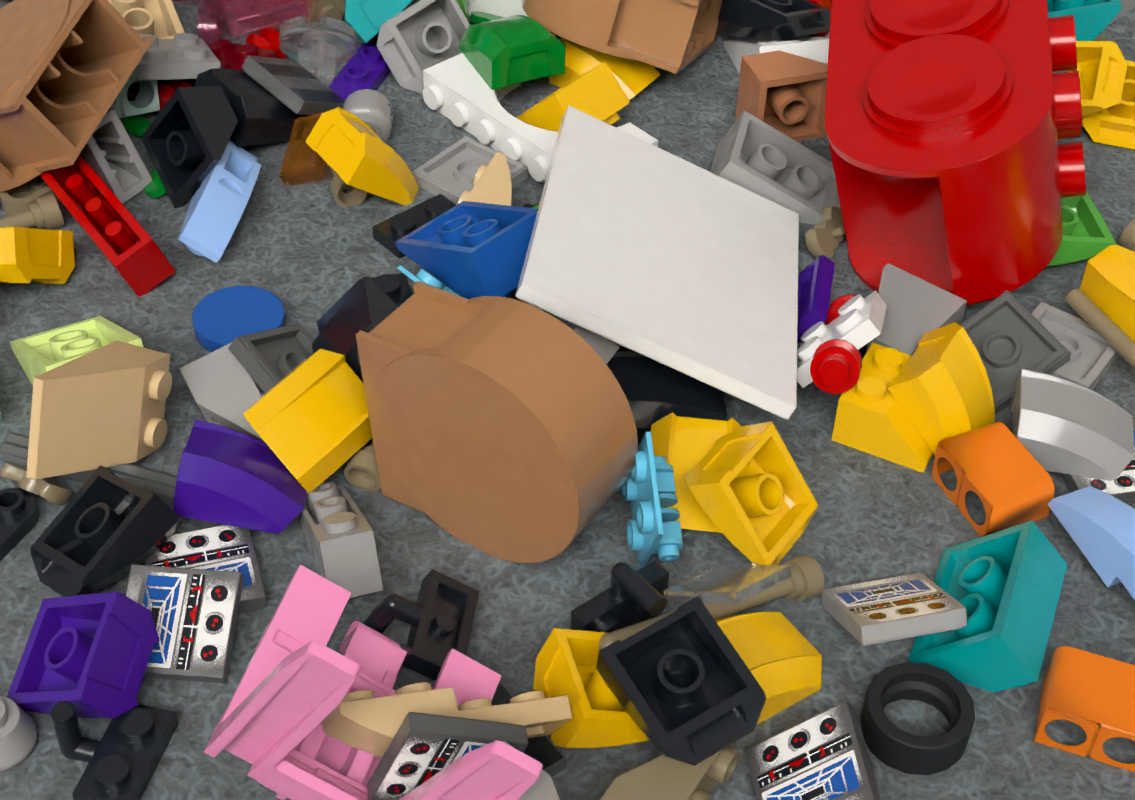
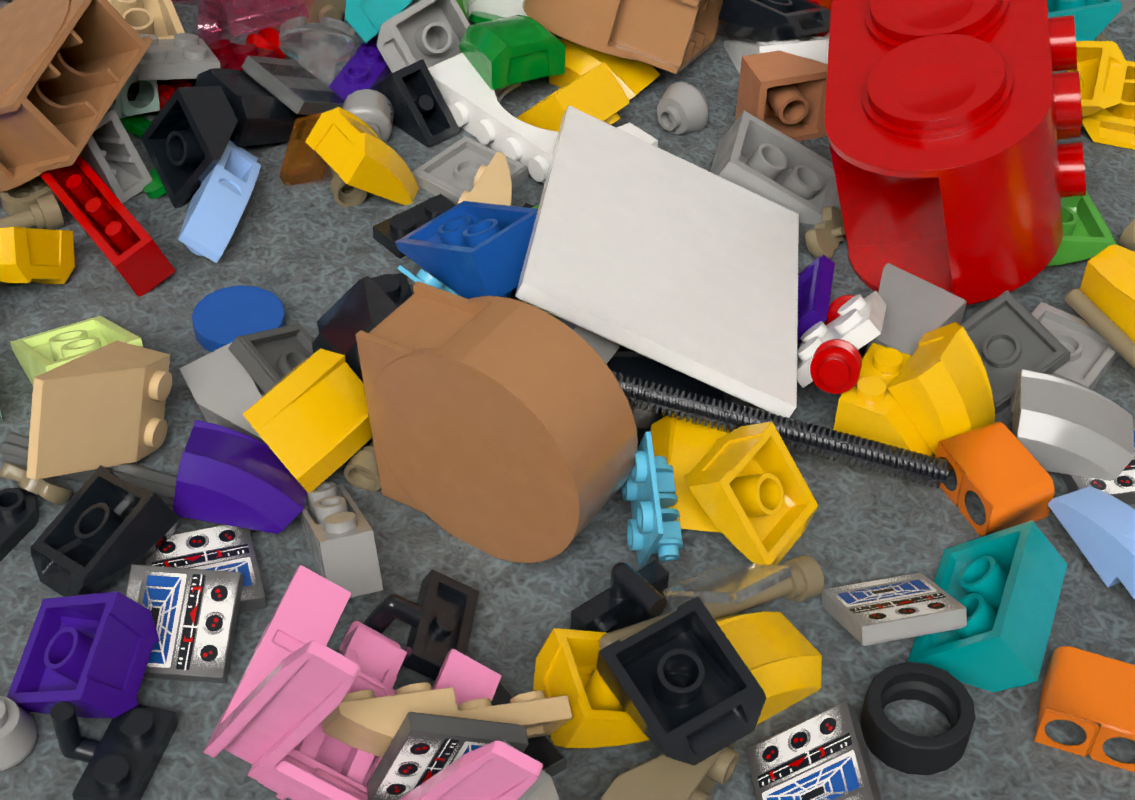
(418, 104): none -> black slope
(682, 109): none -> light grey cone
(789, 430): none -> black axle

